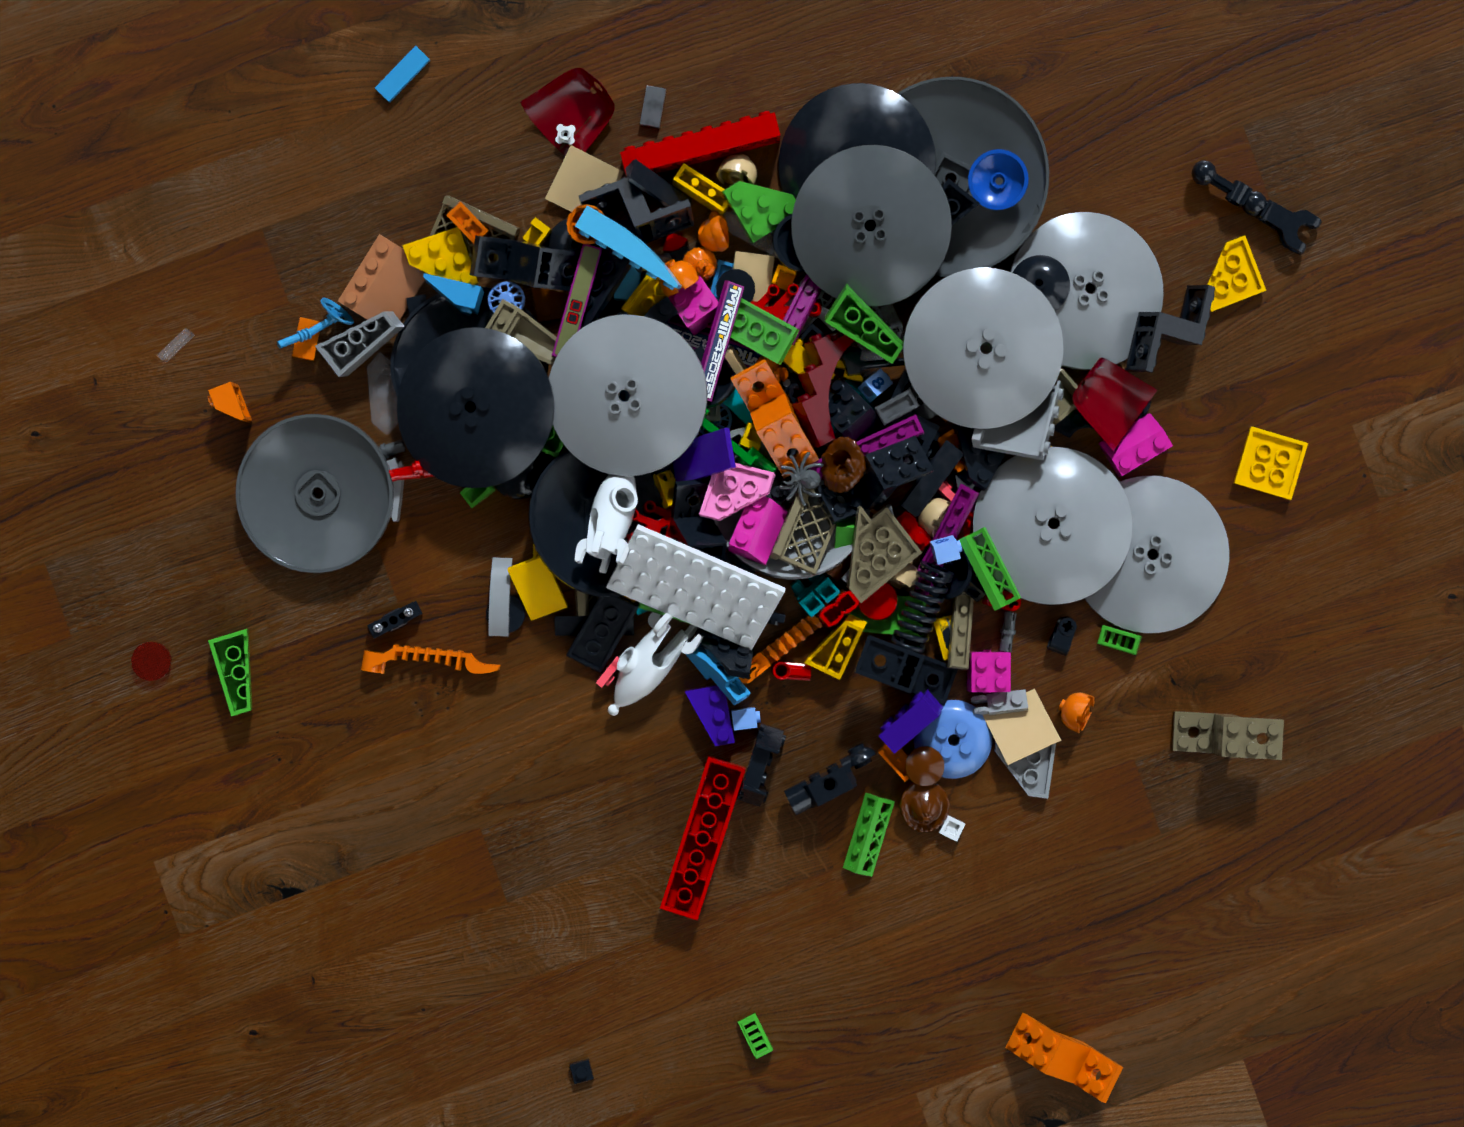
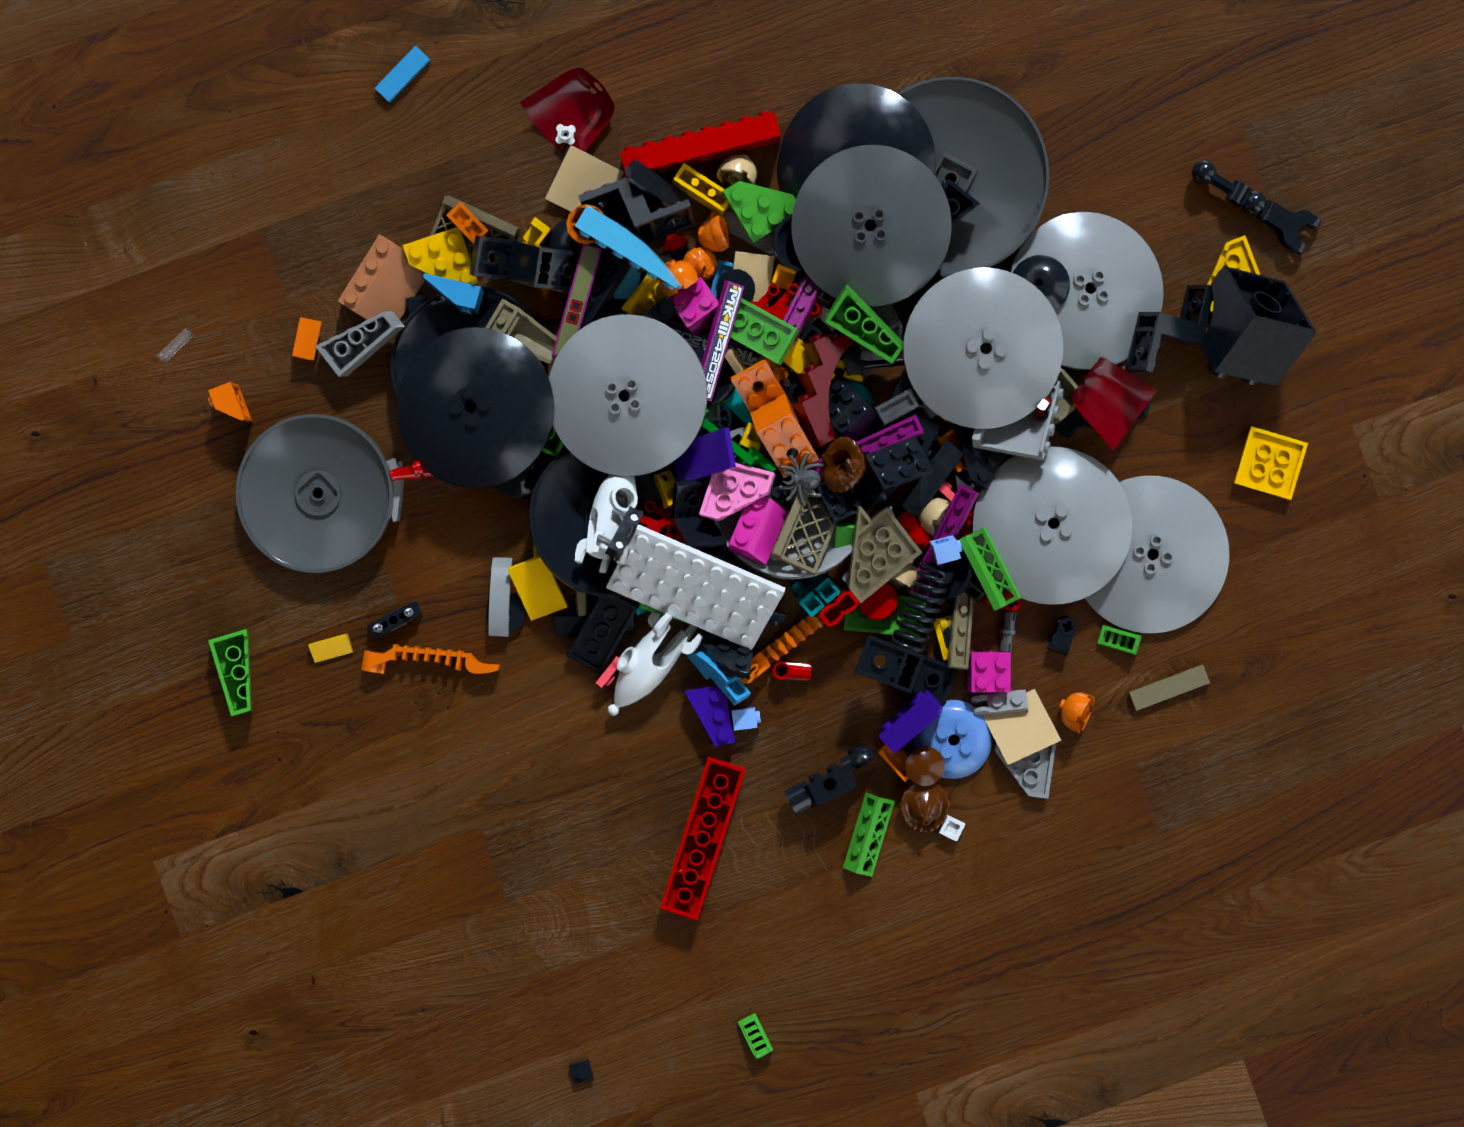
(151, 661): clear red tile -> none
(330, 648): none -> yellow slope
(334, 314): dark azure dish -> none
(382, 394): clear plate -> none
(392, 448): dark grey pin -> none
(475, 495): bright green slope -> none
(507, 295): medium blue wheel -> none
(624, 532): none -> black piece
(652, 107): flat silver tile -> none
(768, 740): black wedge -> none
(837, 648): yellow wedge -> none
(875, 385): light blue brick -> none
(996, 165): blue dish -> none
(1043, 407): none -> dark red tile
(1064, 1057): orange bracket -> none
(1139, 445): dark pink slope -> none
(1169, 687): none -> dark tan tile
(1228, 735): dark tan bracket -> none
(1254, 328): none -> black brick

